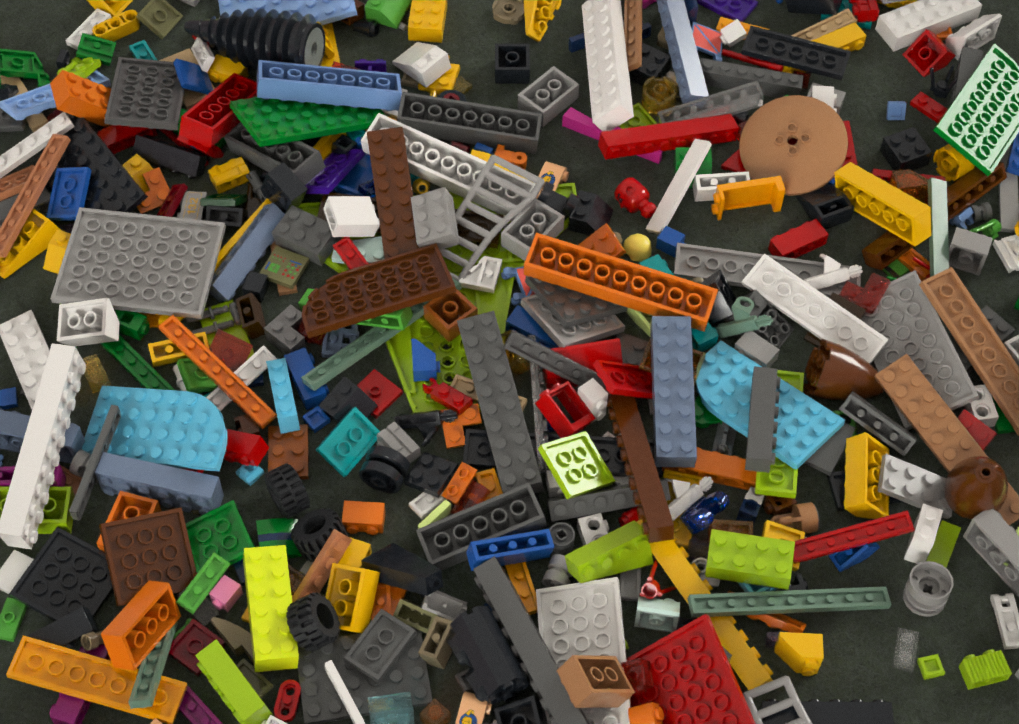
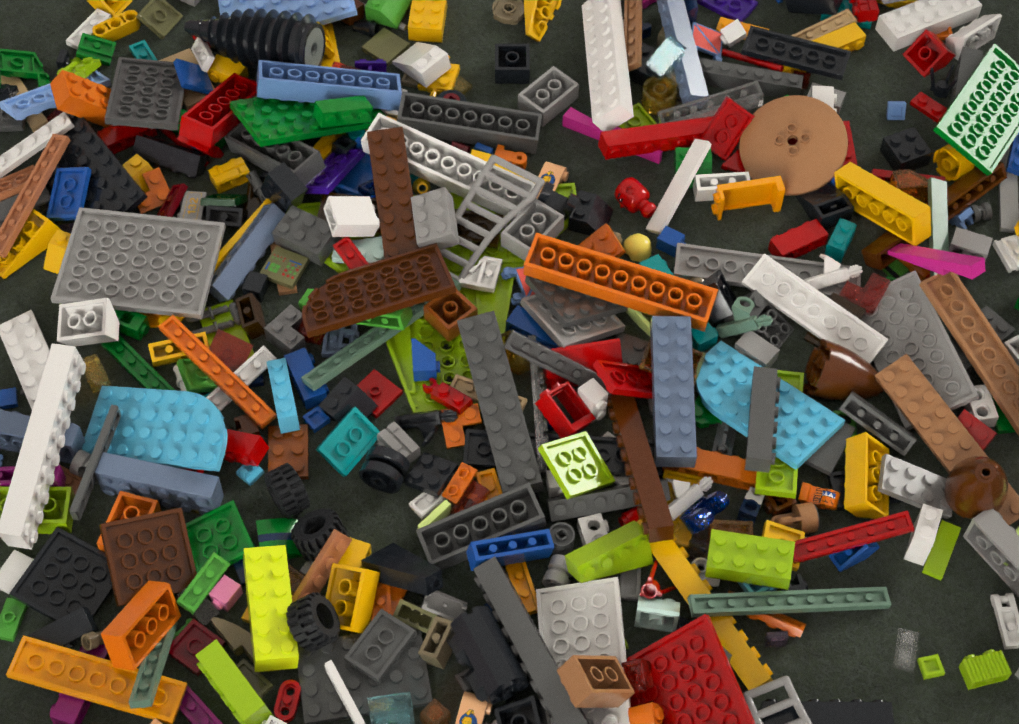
(342, 111): none -> green brick
(363, 517): orange brick -> none
(385, 46): none -> olive tile
(576, 42): dark blue tile -> none
(665, 56): none -> clear light blue brick
(726, 128): none -> red tile
(800, 651): yellow slope -> none
(820, 497): none -> orange leg
(840, 240): none -> teal brick
(928, 588): light grey wheel -> none
(939, 260): none -> dark pink slope
(990, 228): bright green plant -> none

